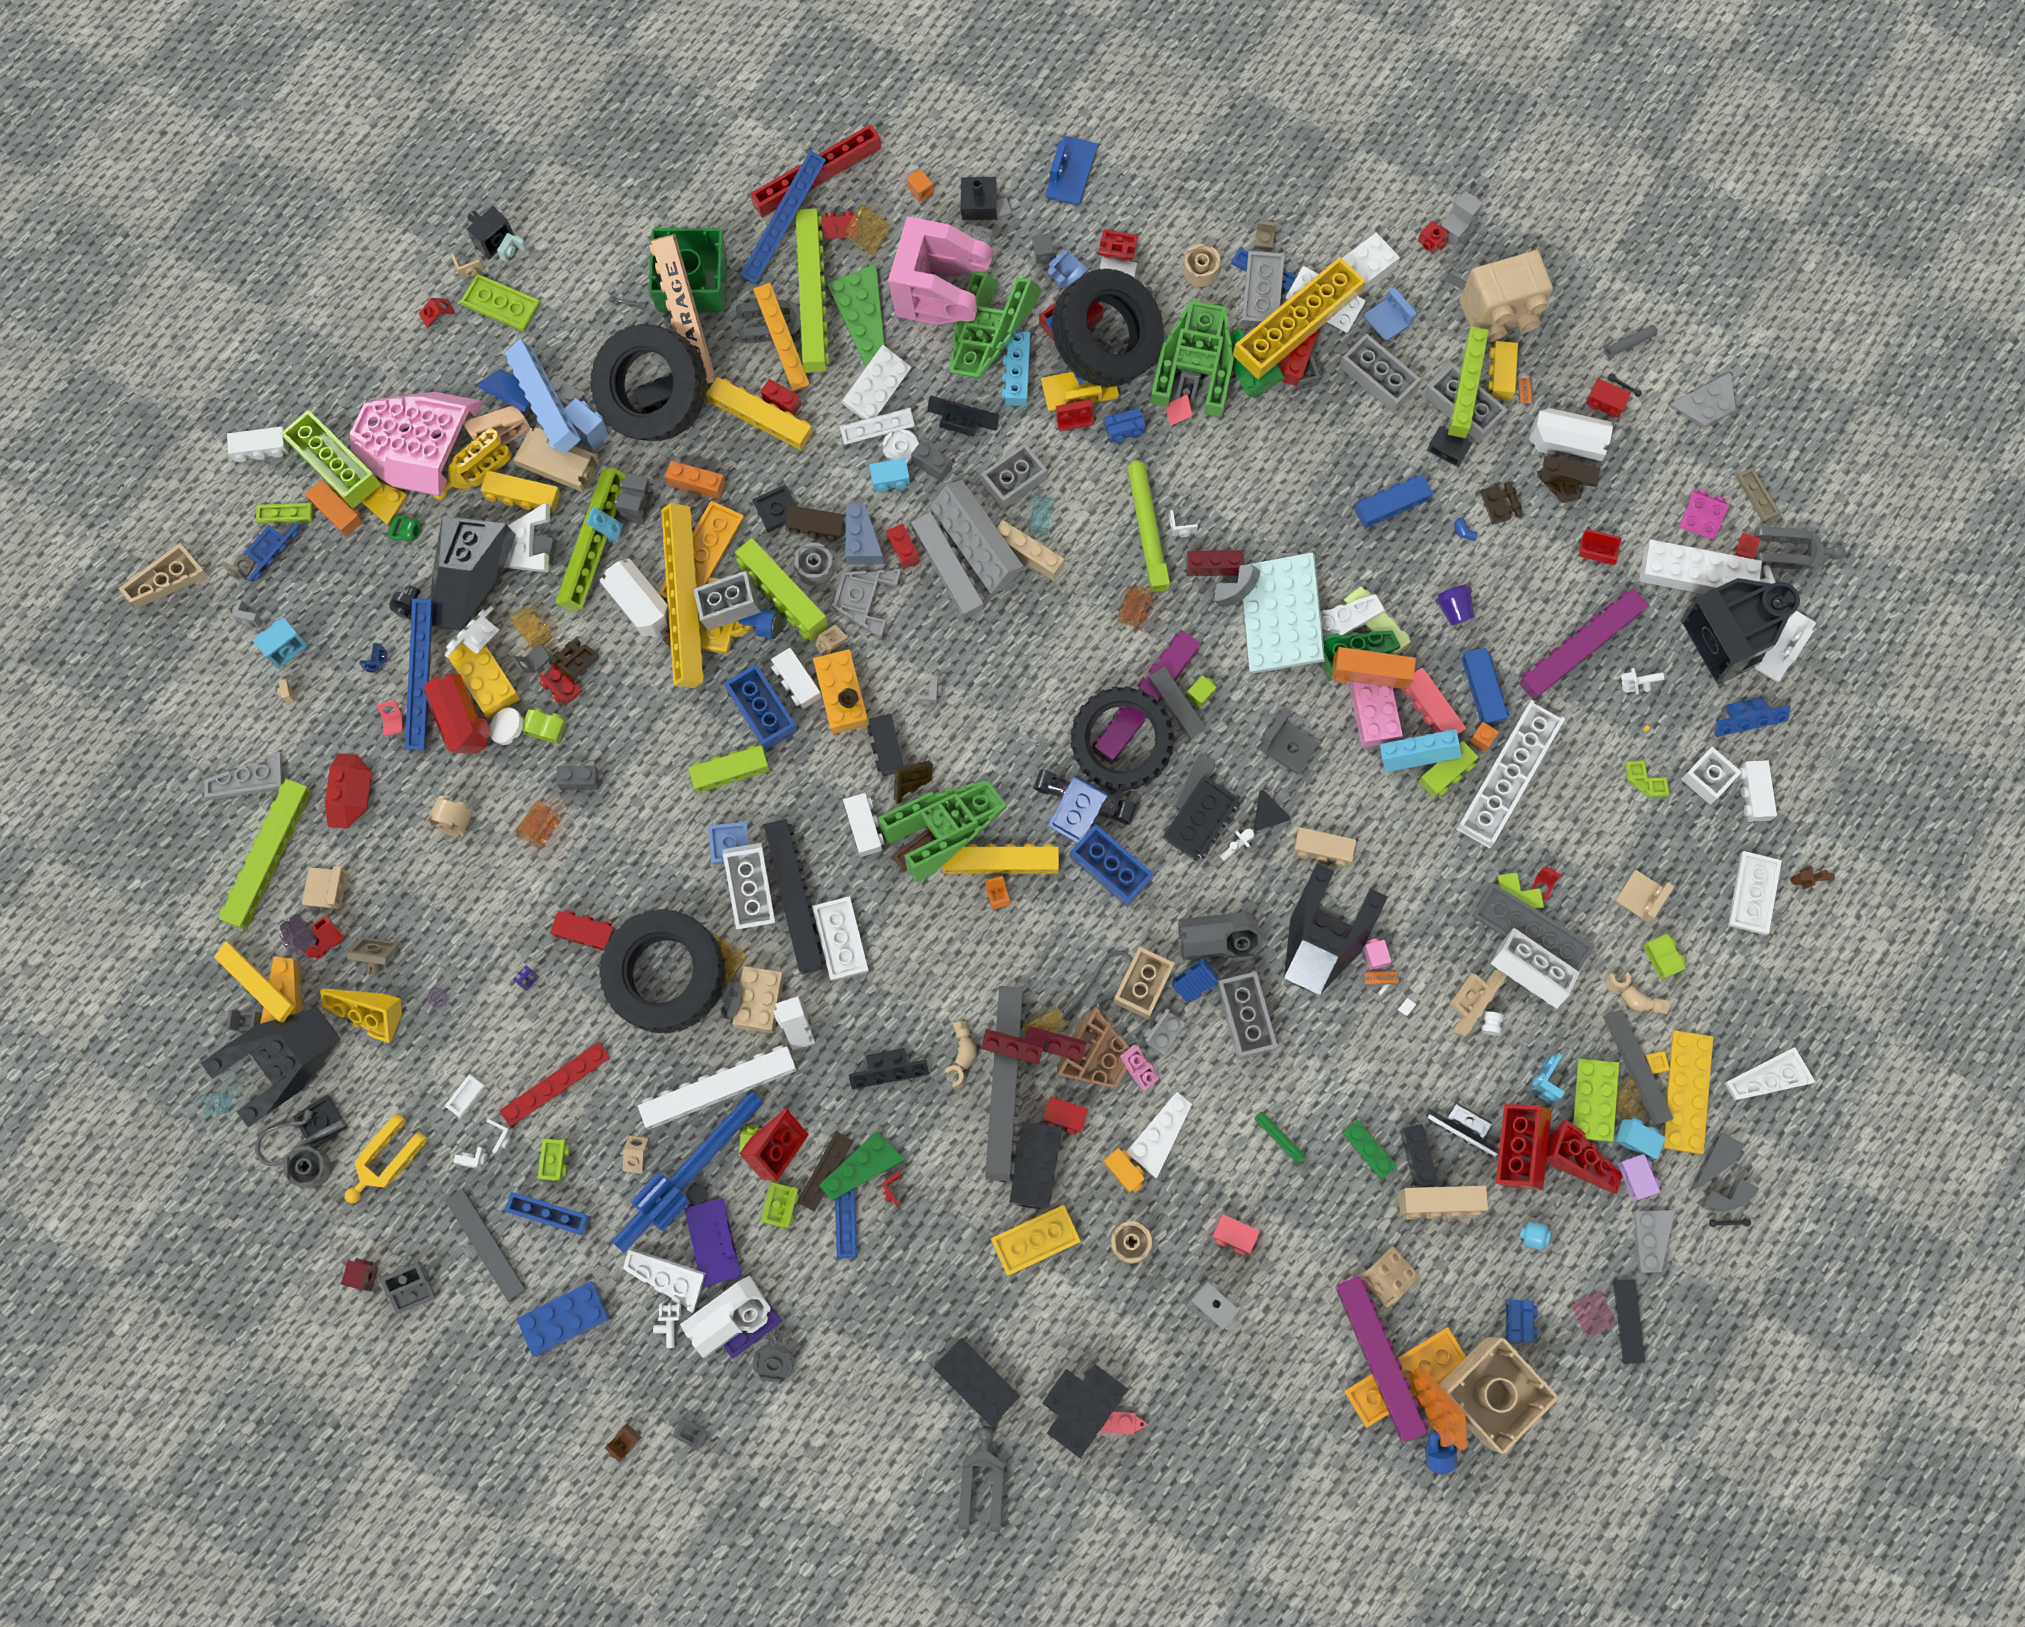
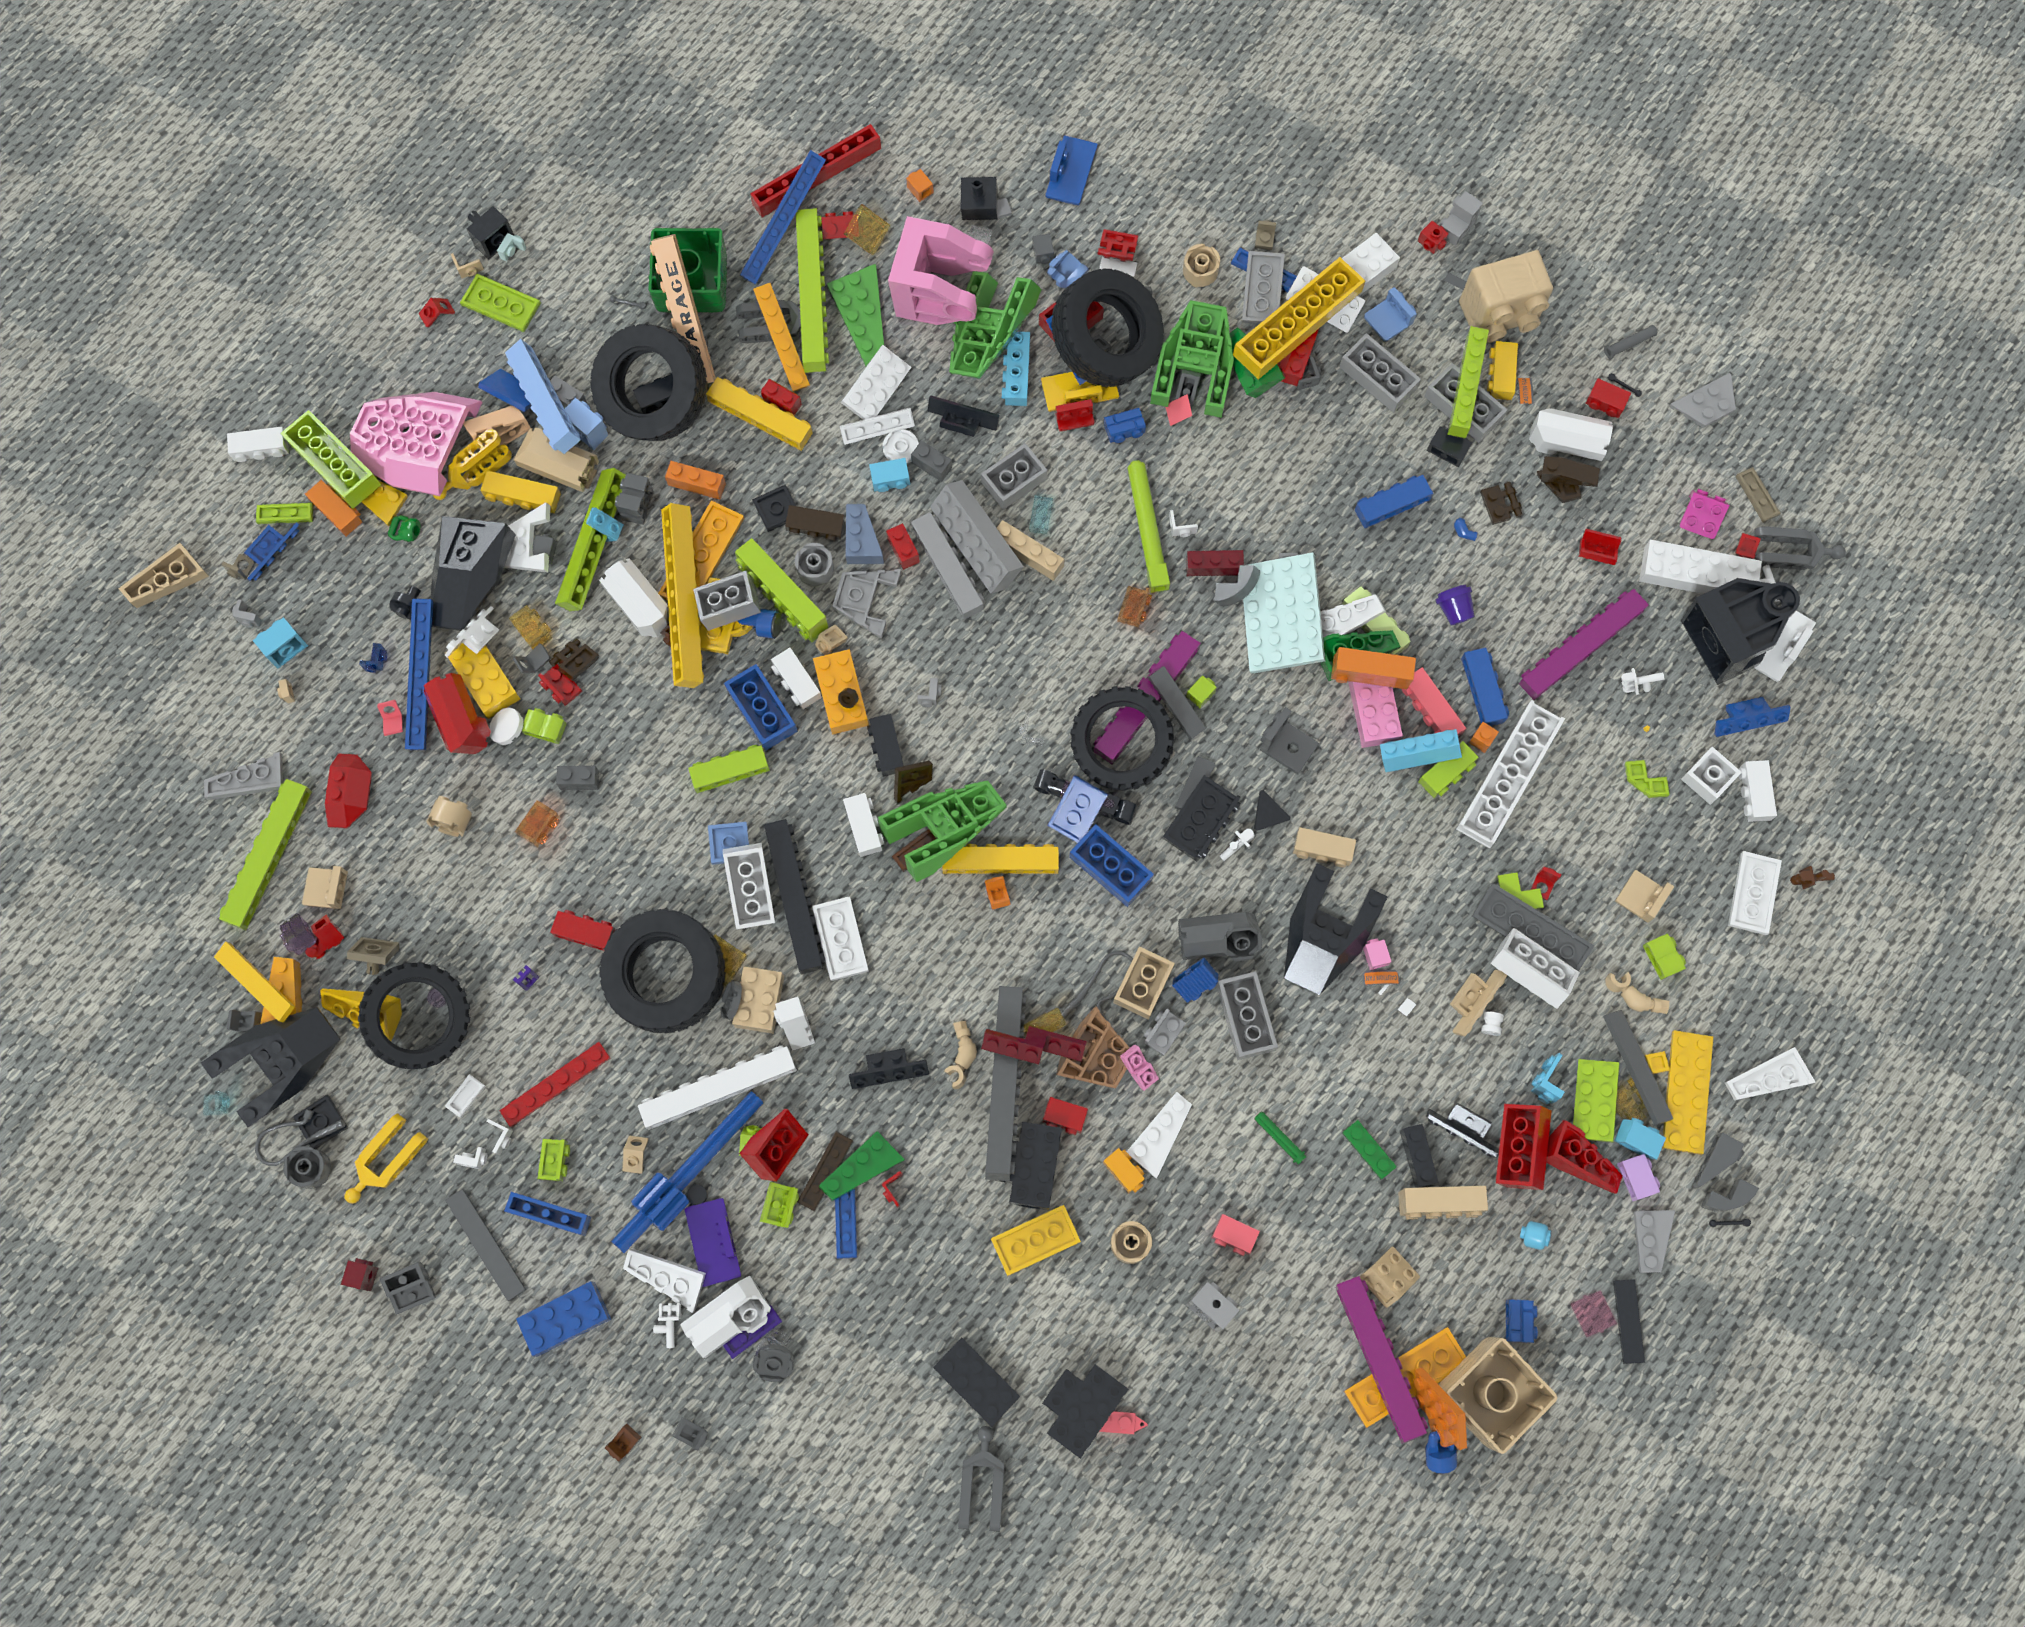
(405, 973): none -> black tyre

